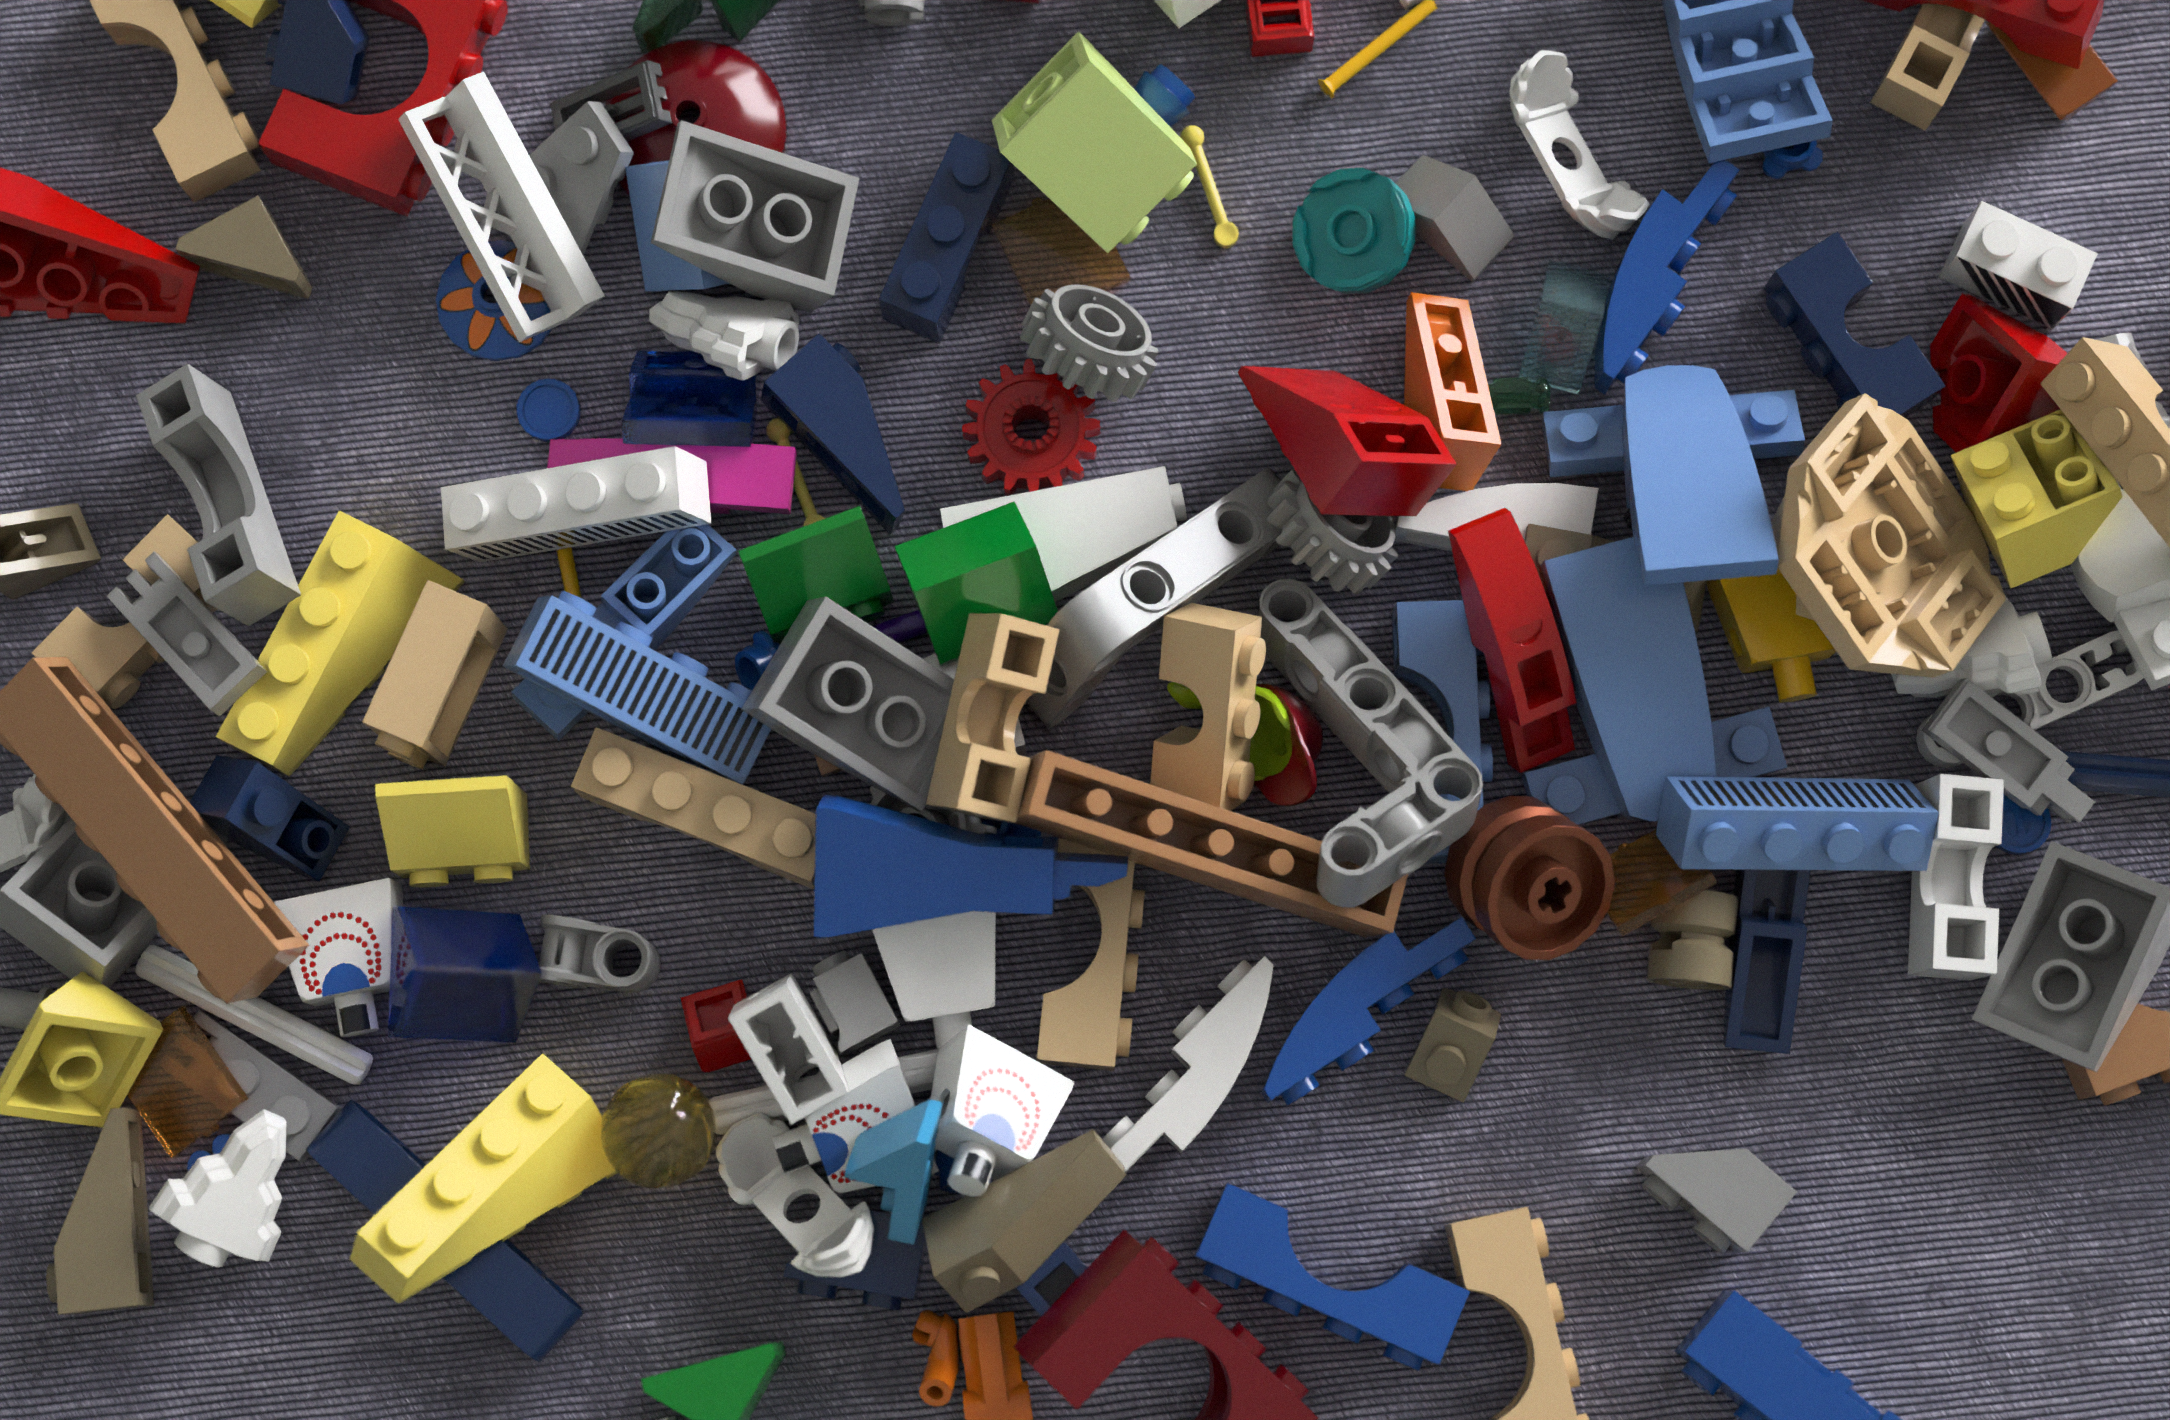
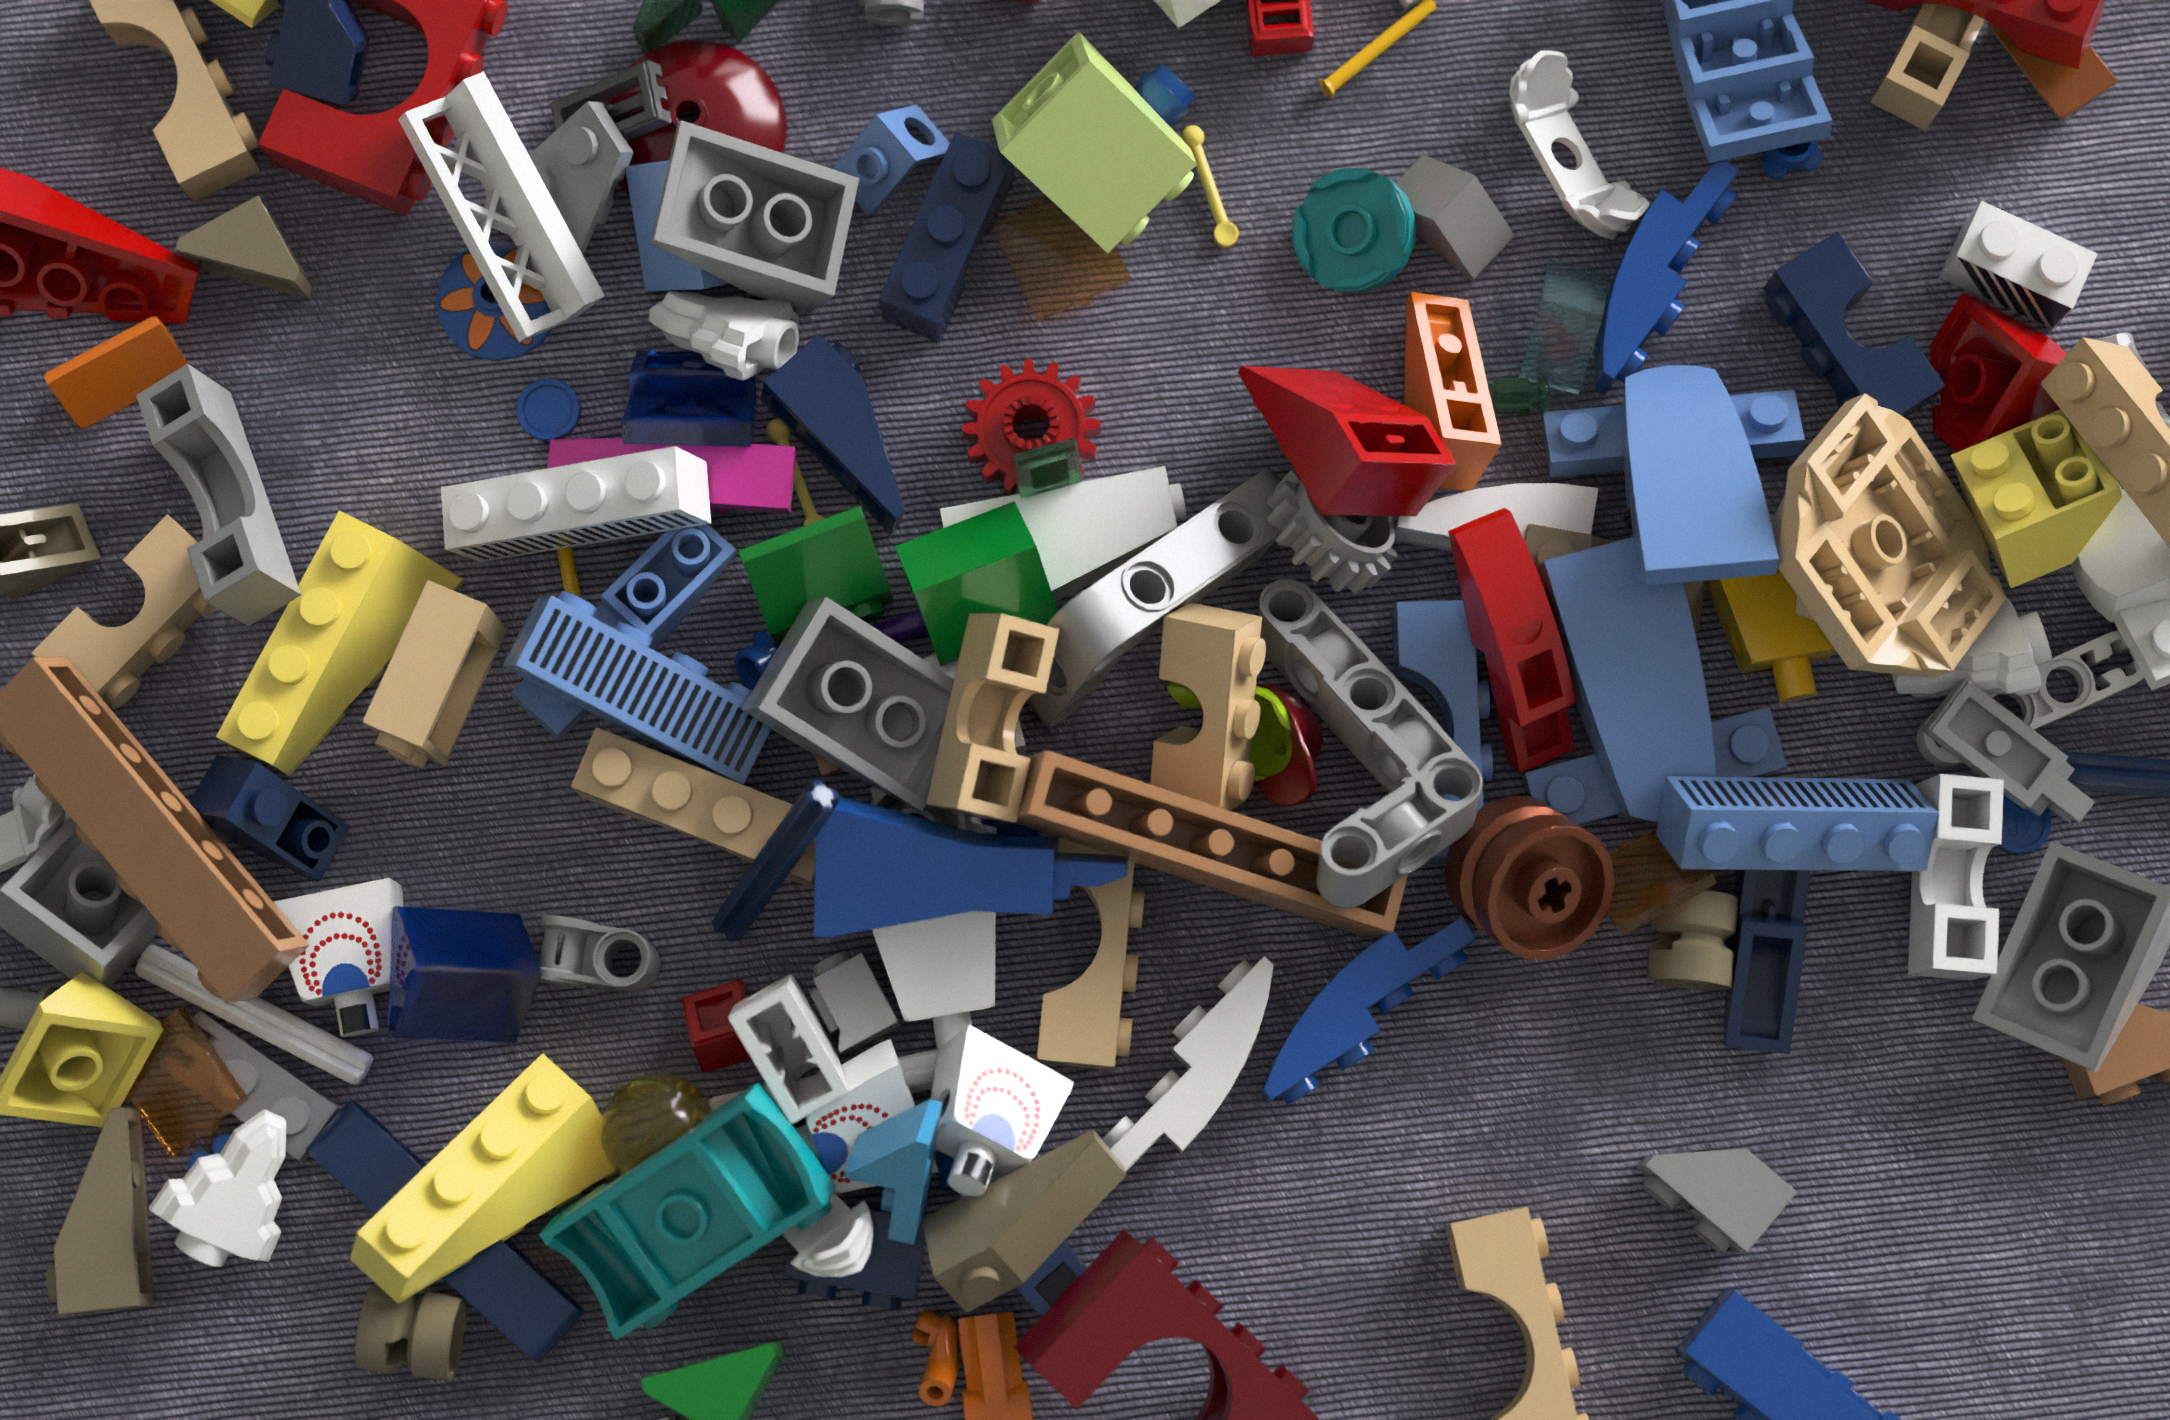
(115, 372): none -> orange slope
(188, 636): light grey hinge -> none
(414, 1333): none -> dark tan wheel
(455, 829): light yellow slope -> none
(692, 1210): none -> teal piece
(775, 860): none -> dark blue axle
(888, 154): none -> medium blue bracket
(1046, 468): none -> clear green slope
(1090, 341): light grey gear -> none
(1407, 1311): blue arch -> none
(1454, 1043): dark tan bracket -> none

